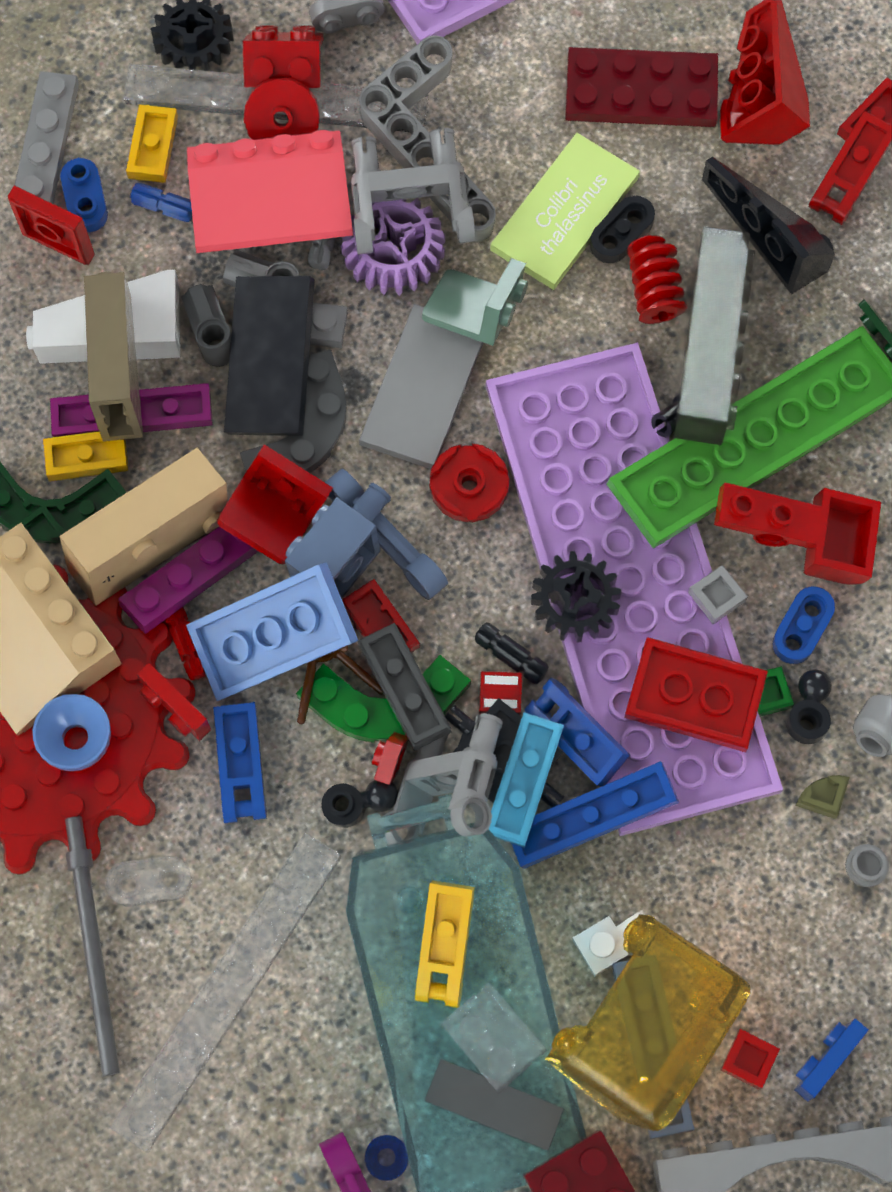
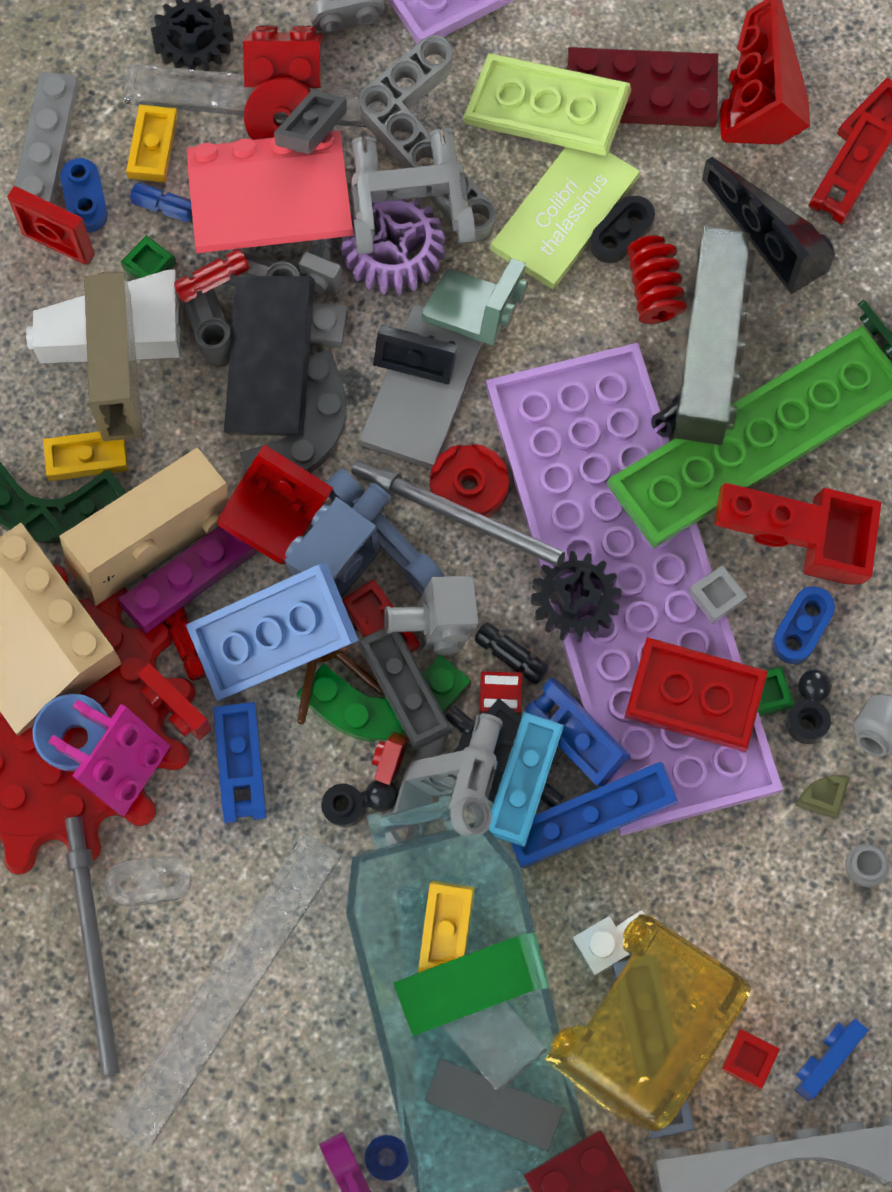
(120, 760): none -> dark pink plate
(147, 259): none -> green tile
(160, 410): magenta plate -> none
(211, 275): none -> red axle
(310, 122): none -> dark grey plate
(326, 273): none -> light grey plate
(394, 484): none -> flat silver bar
(415, 354): none -> black plate
(442, 615): none -> light grey brick
(464, 986): none -> green sticker
(547, 104): none -> yellowish green tile

